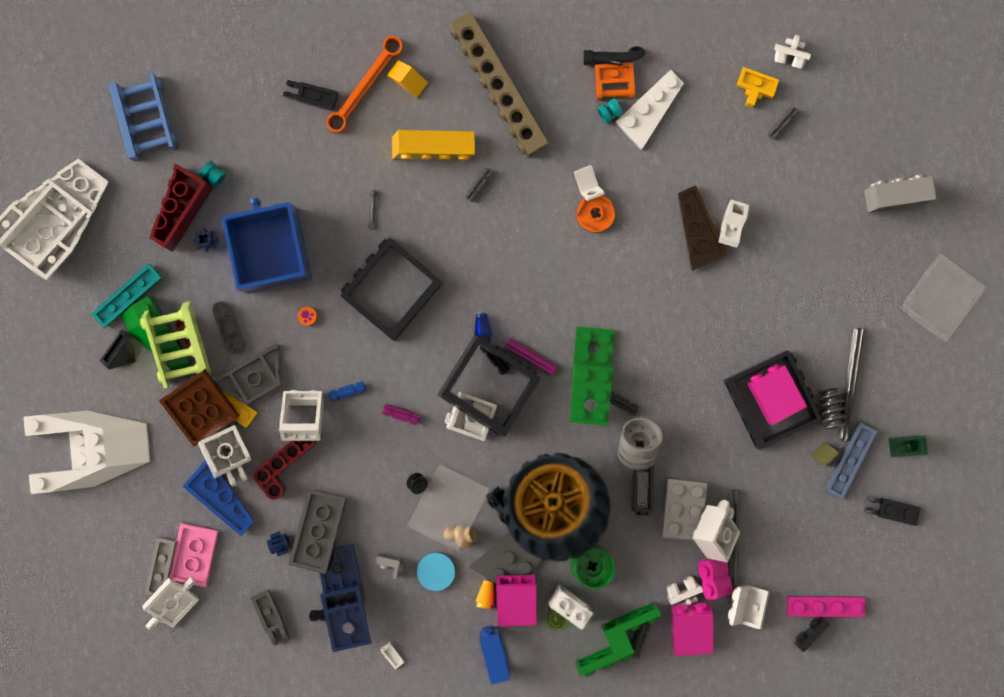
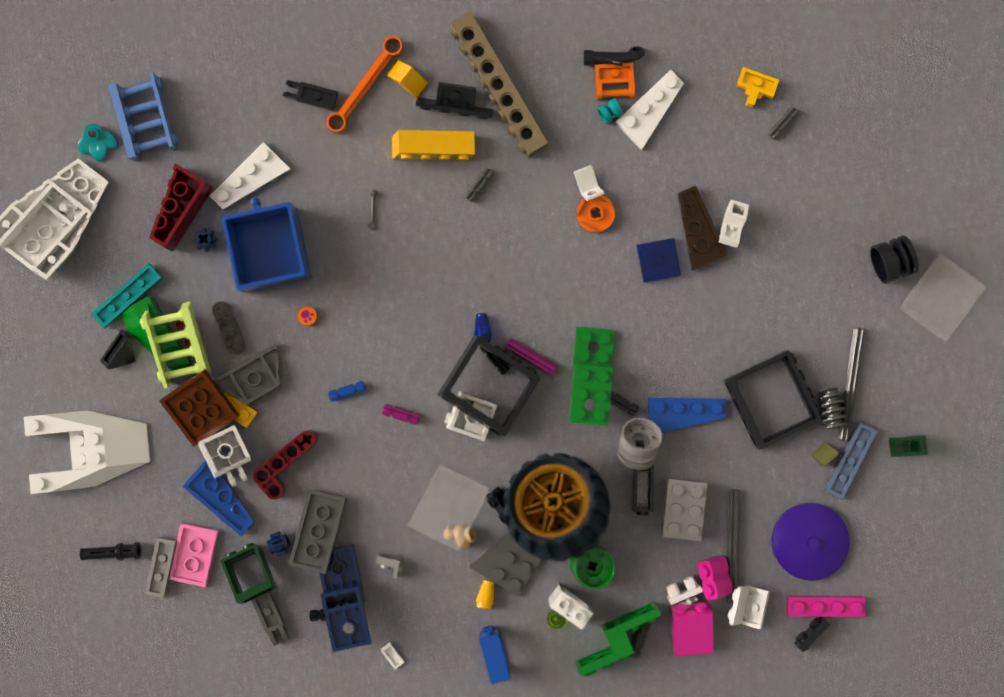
(96, 145): none -> teal plate
(120, 552): none -> black pin
(170, 603): white plate -> none
(212, 174): teal wheel -> none
(256, 171): none -> white wing
(256, 591): none -> dark green window
(301, 432): white window -> none
(371, 261): black window -> none
(417, 483): black wheel -> none
(436, 571): medium azure tile -> none
(455, 99): none -> black bracket
(516, 600): dark pink brick -> none
(658, 260): none -> clear blue plate
(684, 412): none -> blue wing
(717, 532): white hinge -> none
(776, 394): dark pink brick -> none
(799, 56): white hips -> none
(810, 541): none -> dark purple dish
(894, 259): none -> black wheel
(895, 510): black hinge -> none
(900, 193): light grey brick -> none

